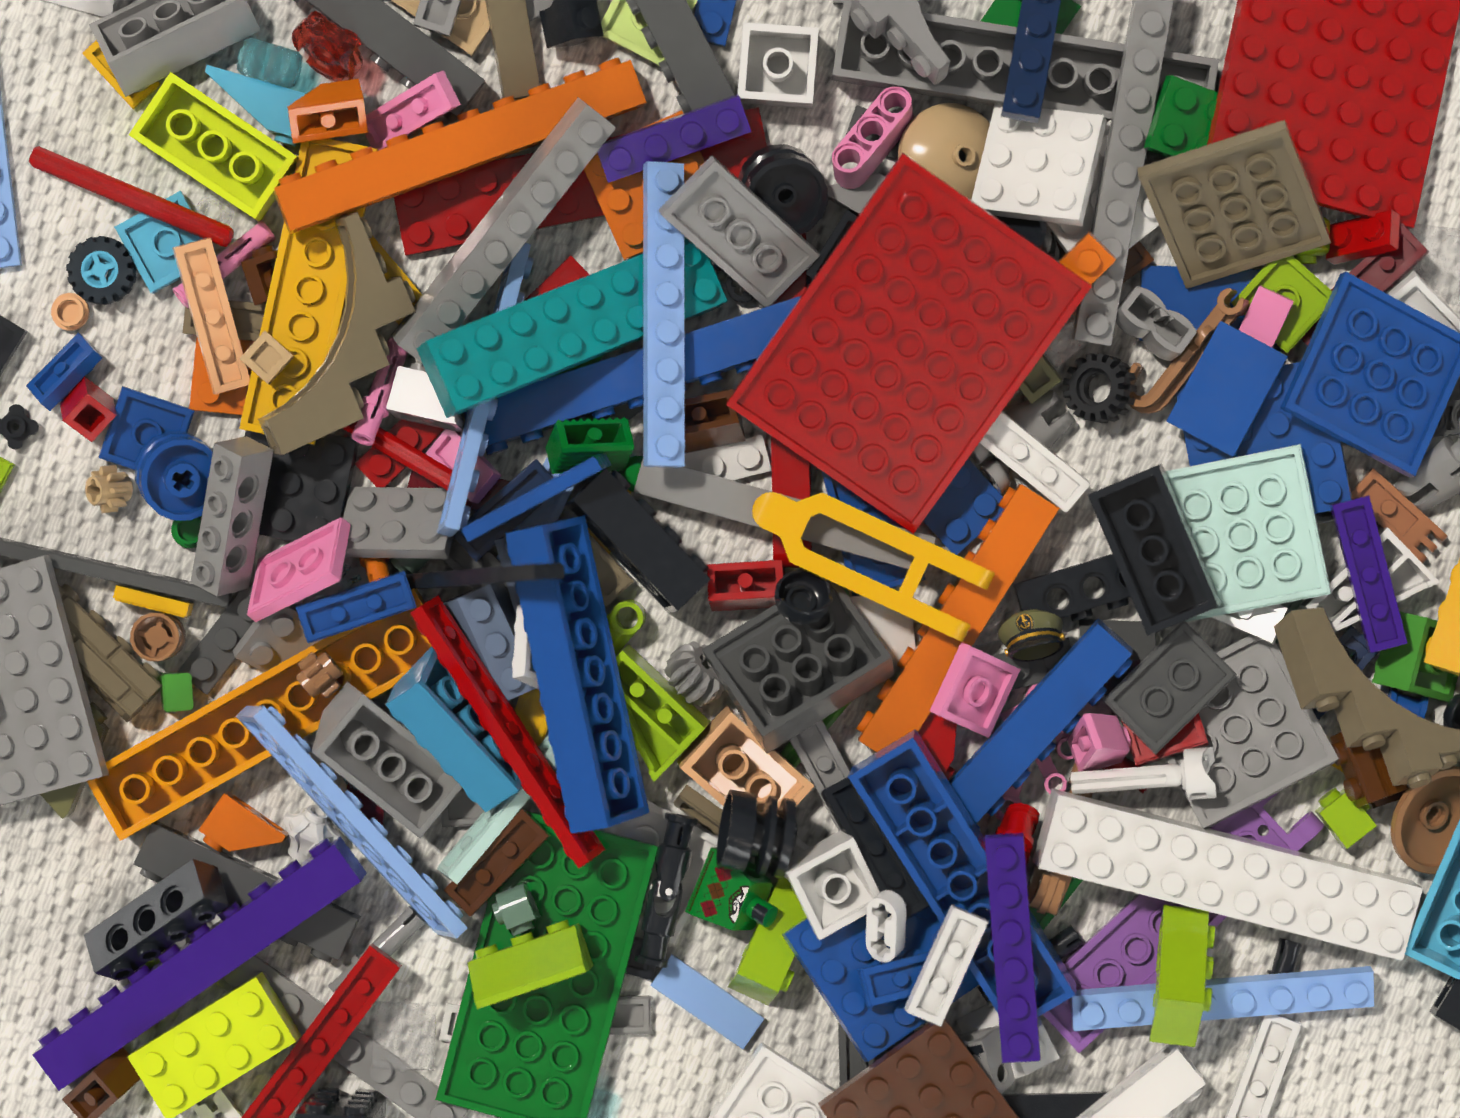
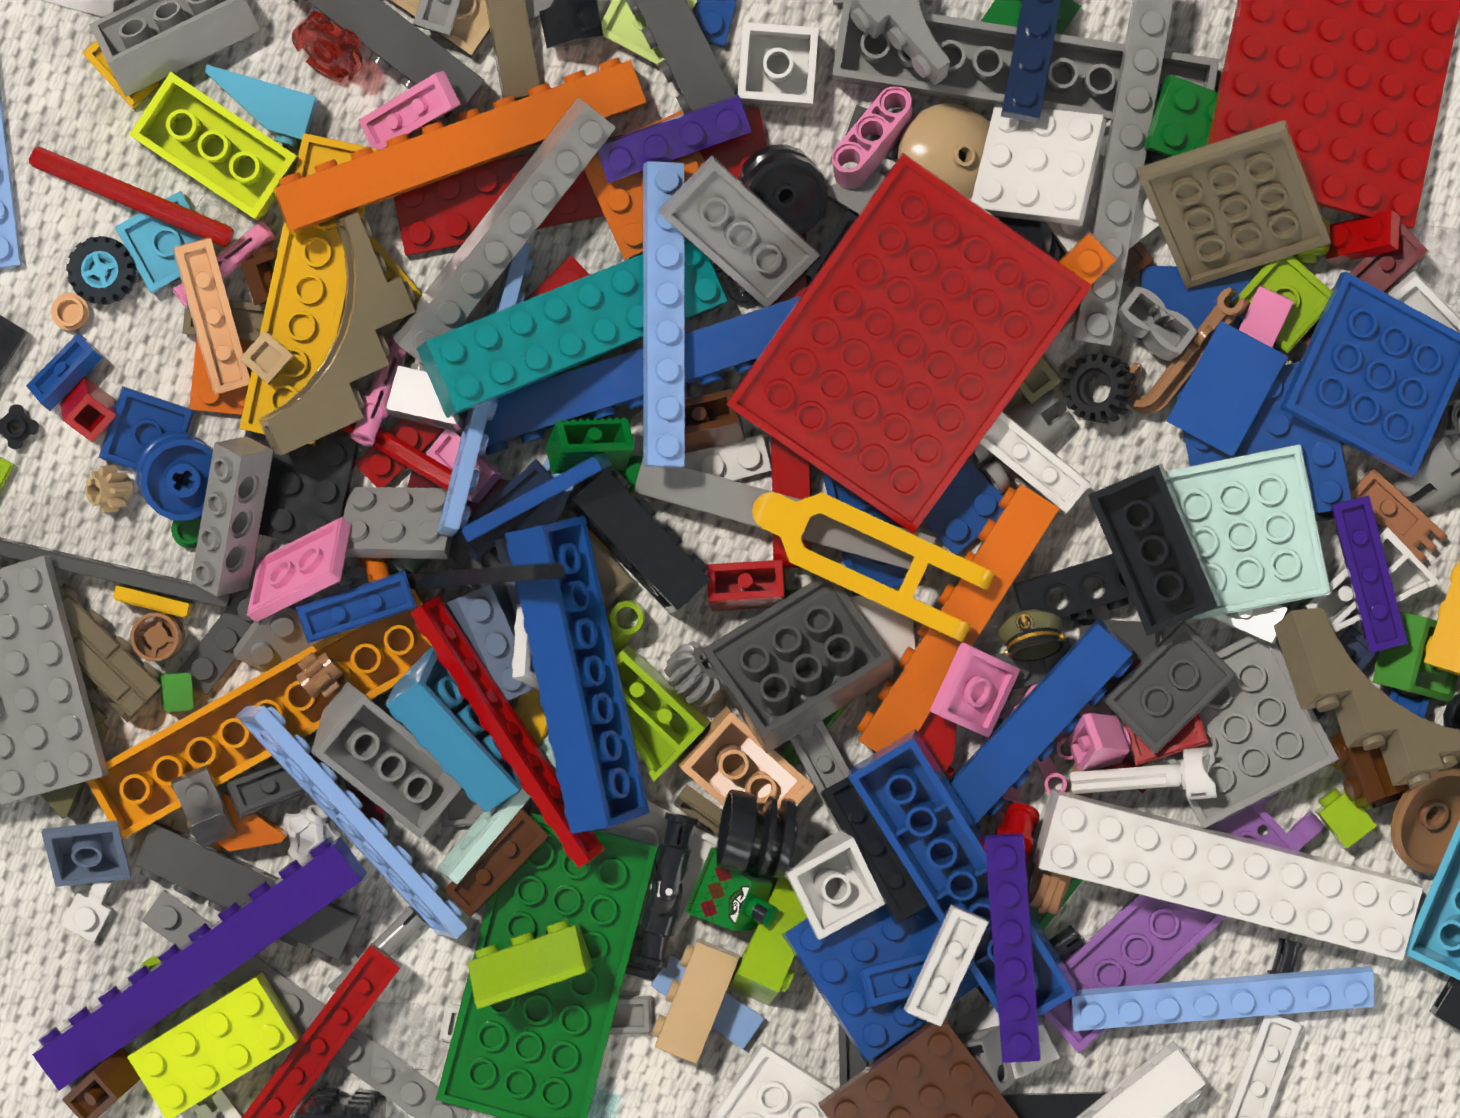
(86, 853): none -> sand blue slope
(88, 912): none -> white plate
(156, 920): black brick -> none
(203, 806): none -> flat silver slope
(265, 788): none -> dark grey tile
(269, 62): clear light blue gear -> none
(328, 112): orange slope -> none
(516, 909): sand green plate -> none
(695, 1000): none -> tan brick
(803, 597): black hair -> none
(891, 927): white beam -> none
(1181, 975): lime wedge -> none

